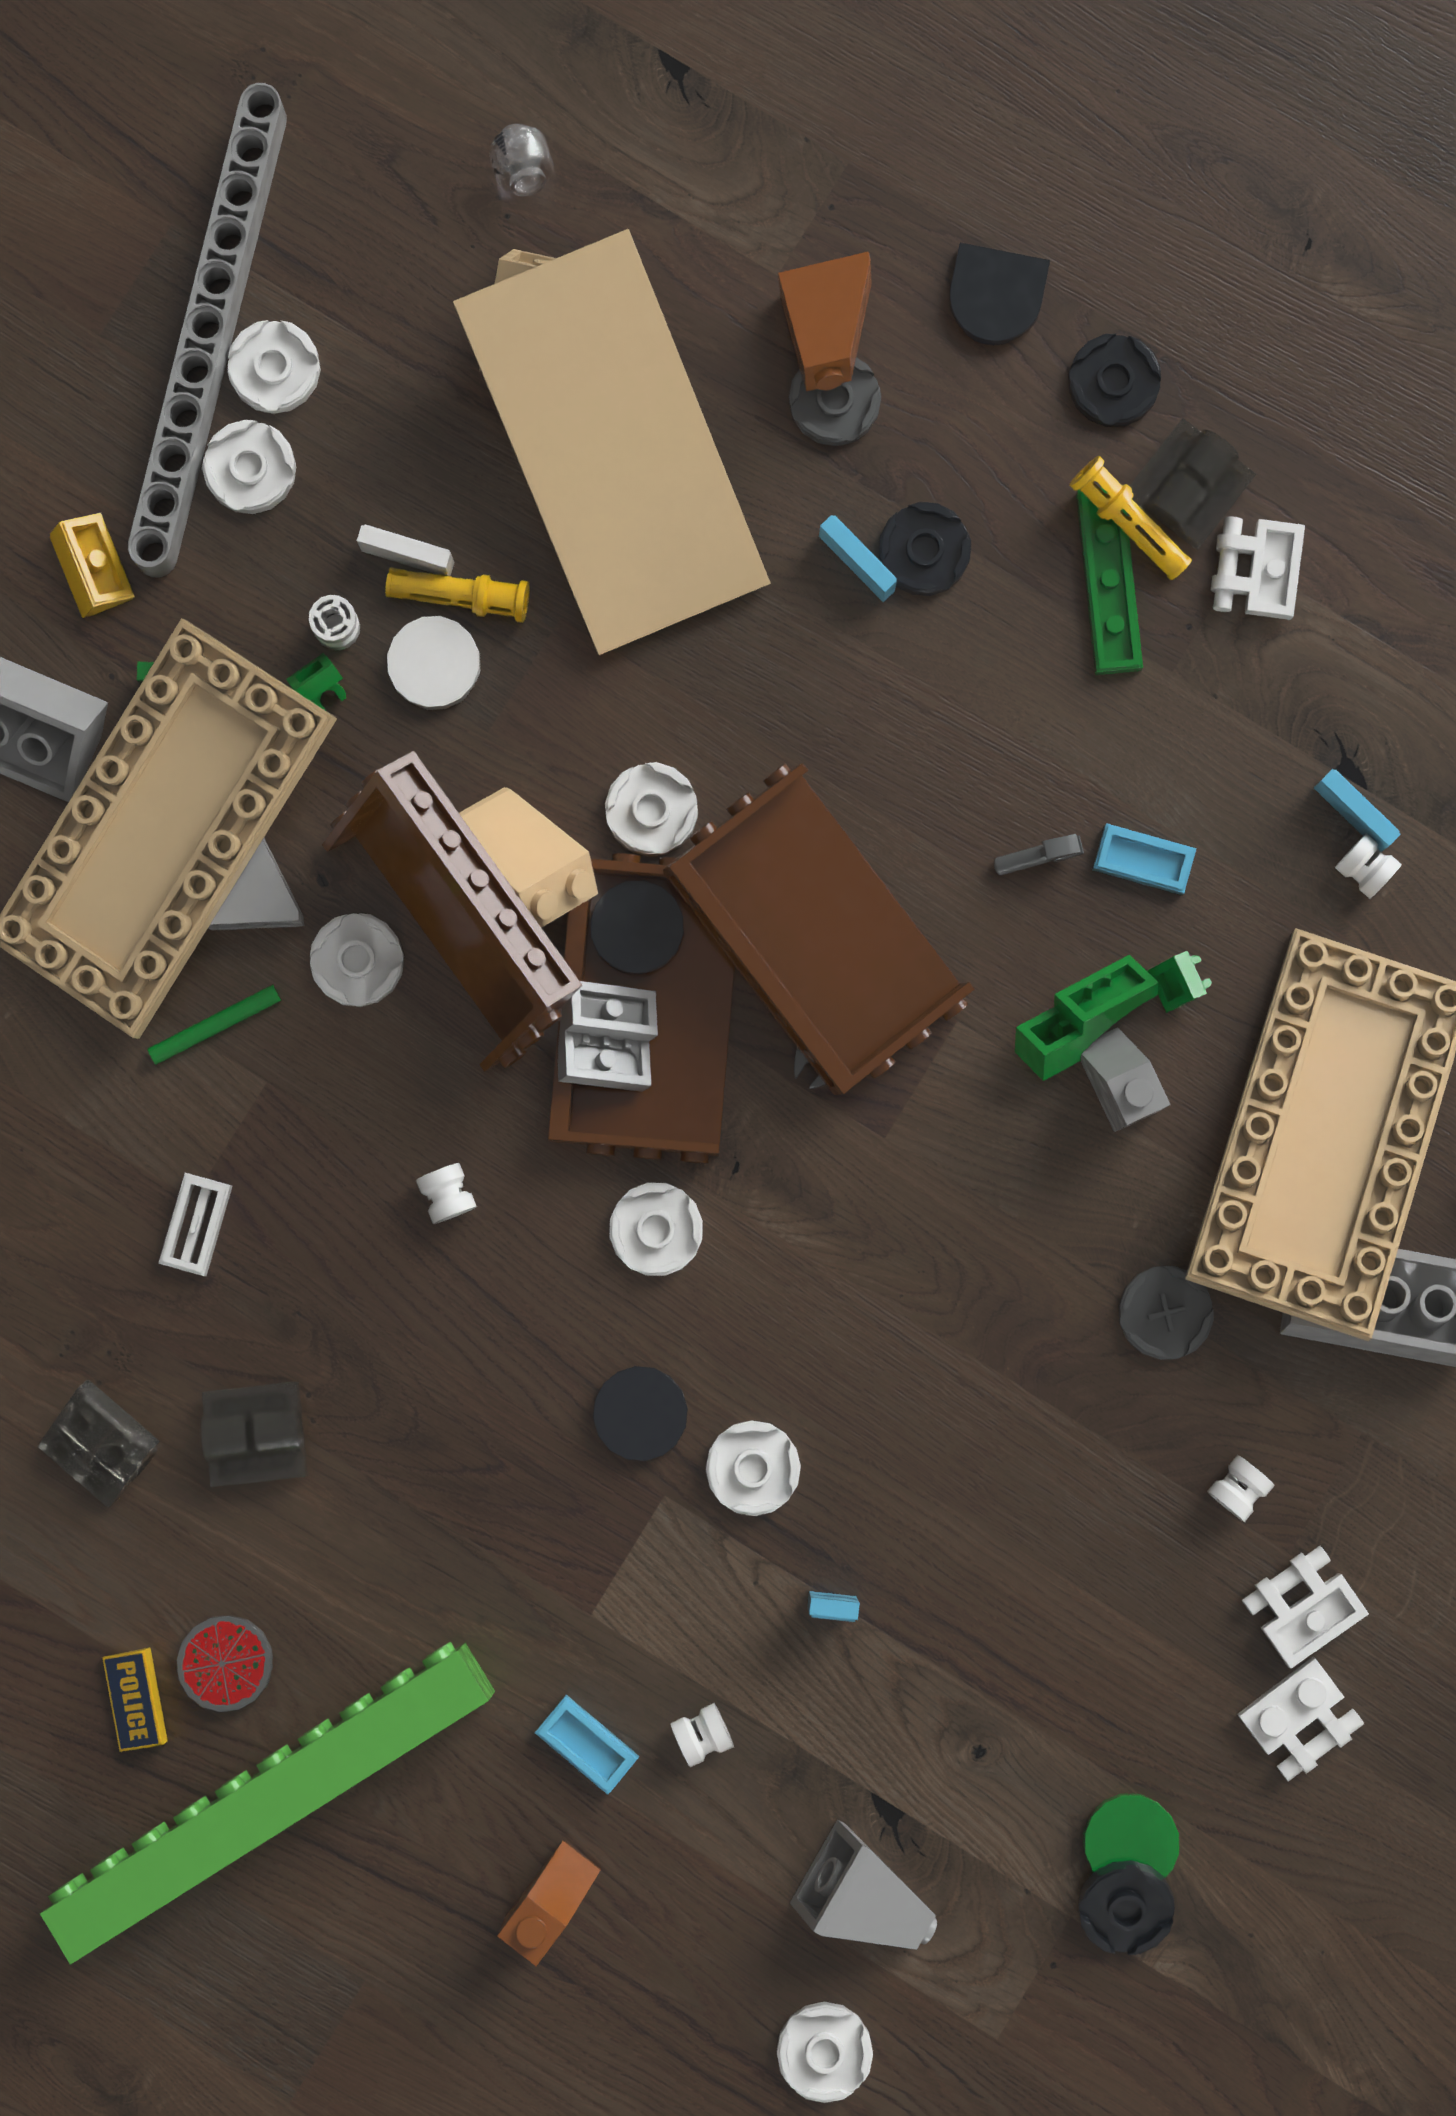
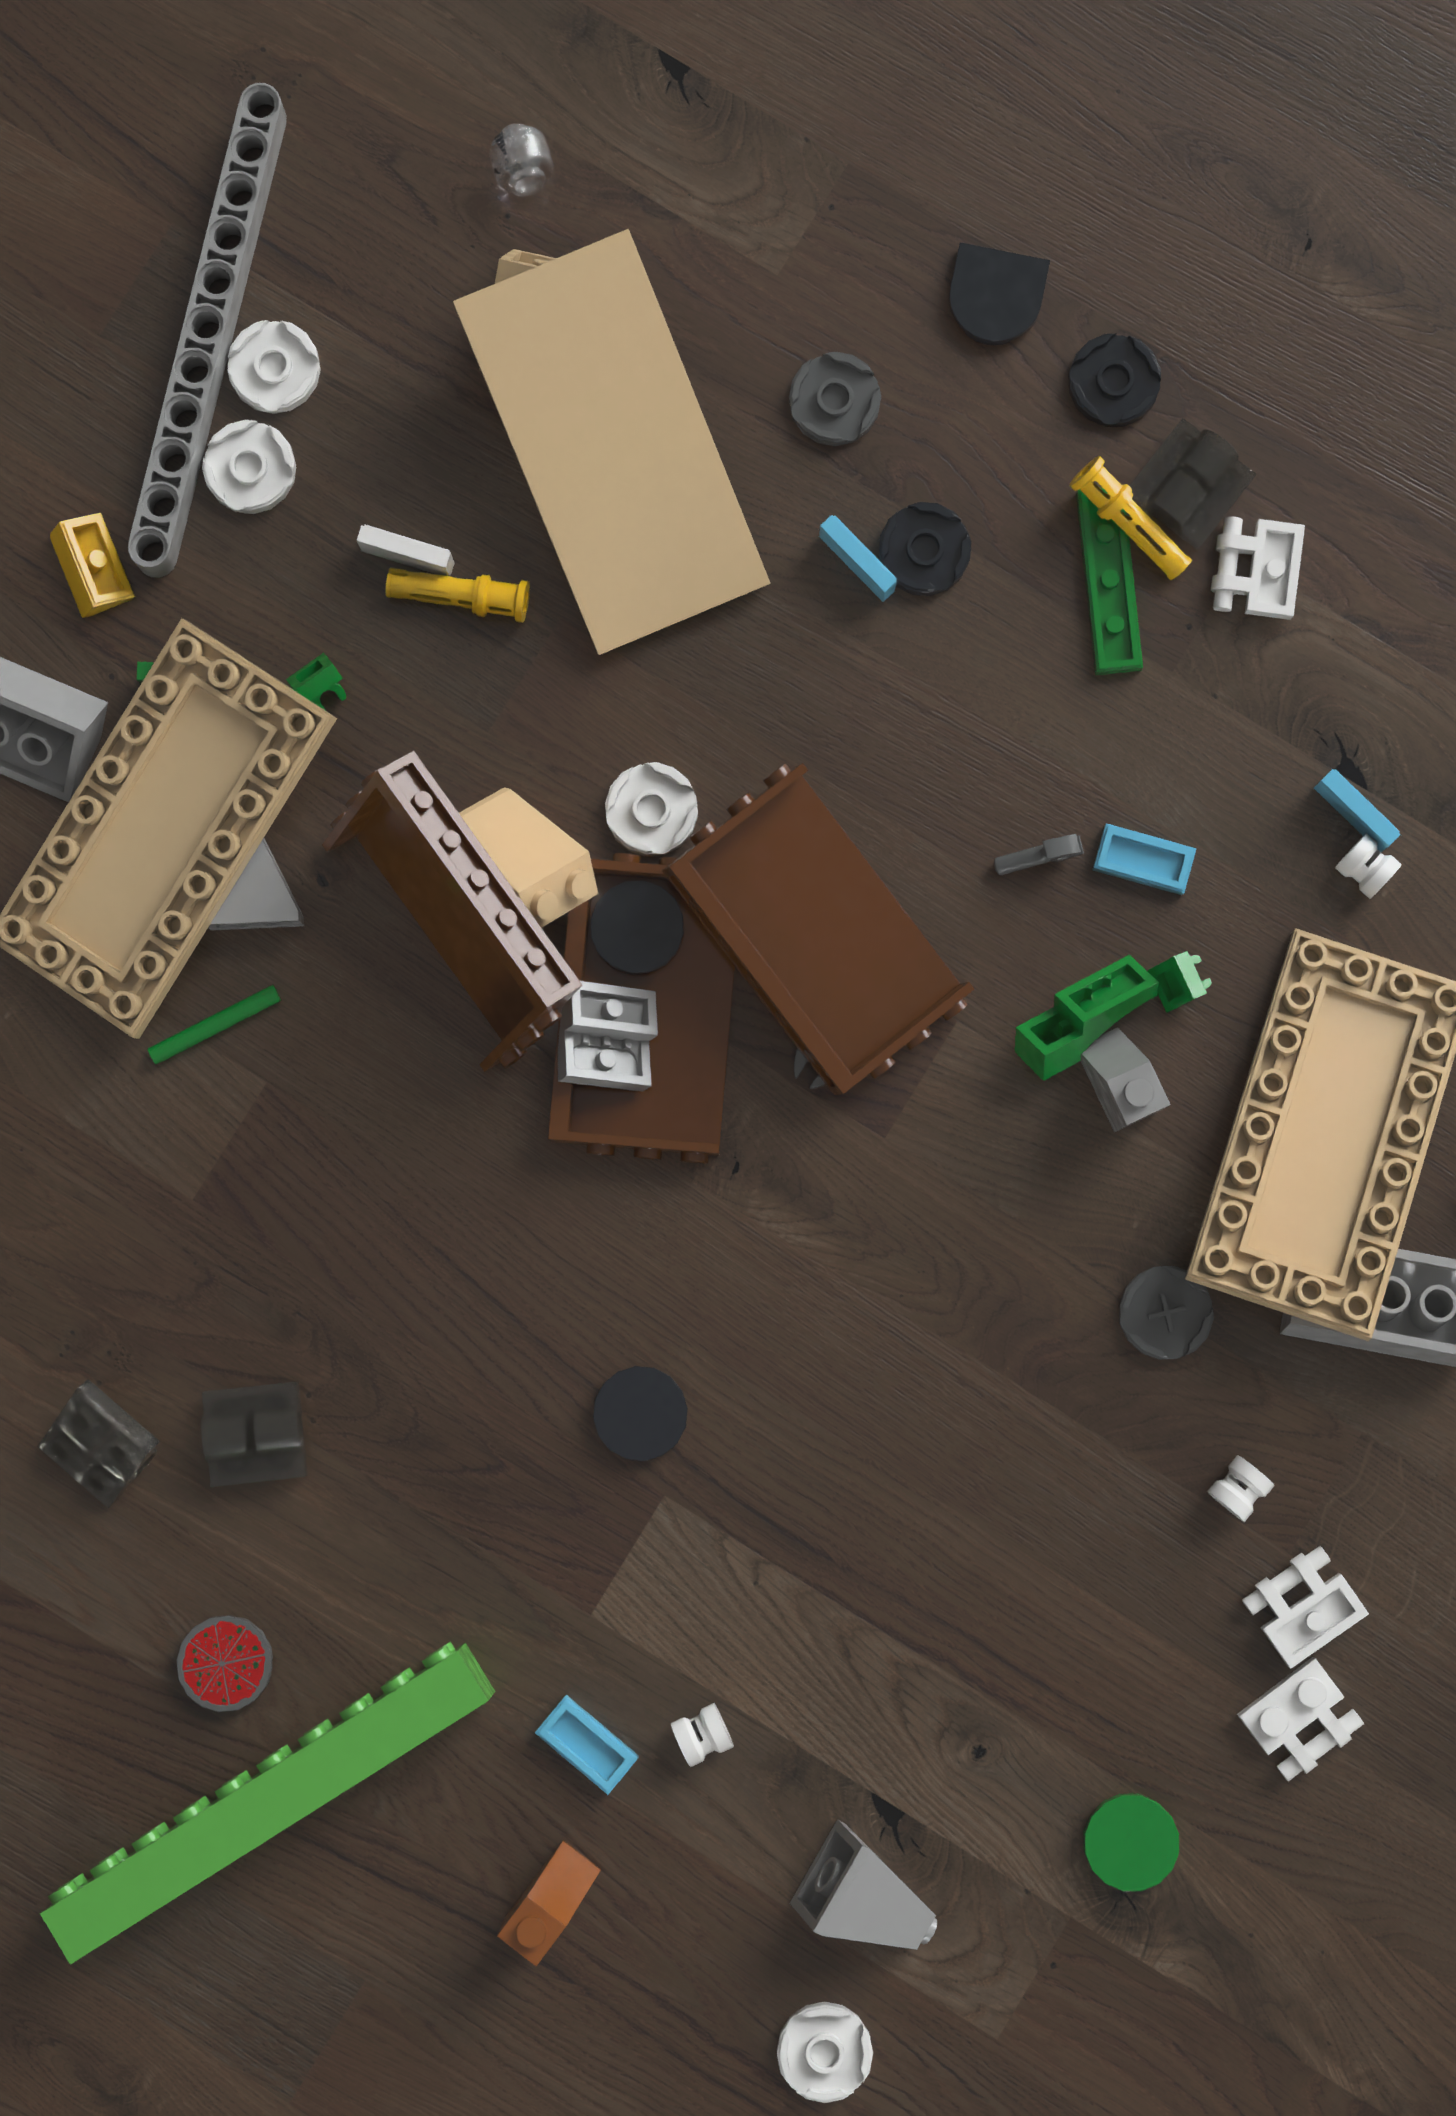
(135, 1700): slope -> none
(213, 1229): white tile -> none
(339, 629): white wheel -> none
(356, 959): white tile -> none
(433, 662): white tile -> none
(445, 1191): white wheel -> none
(656, 1229): white tile -> none
(753, 1468): white tile -> none
(826, 317): dark orange slope -> none
(833, 1606): medium azure tile -> none
(1126, 1907): black tile -> none

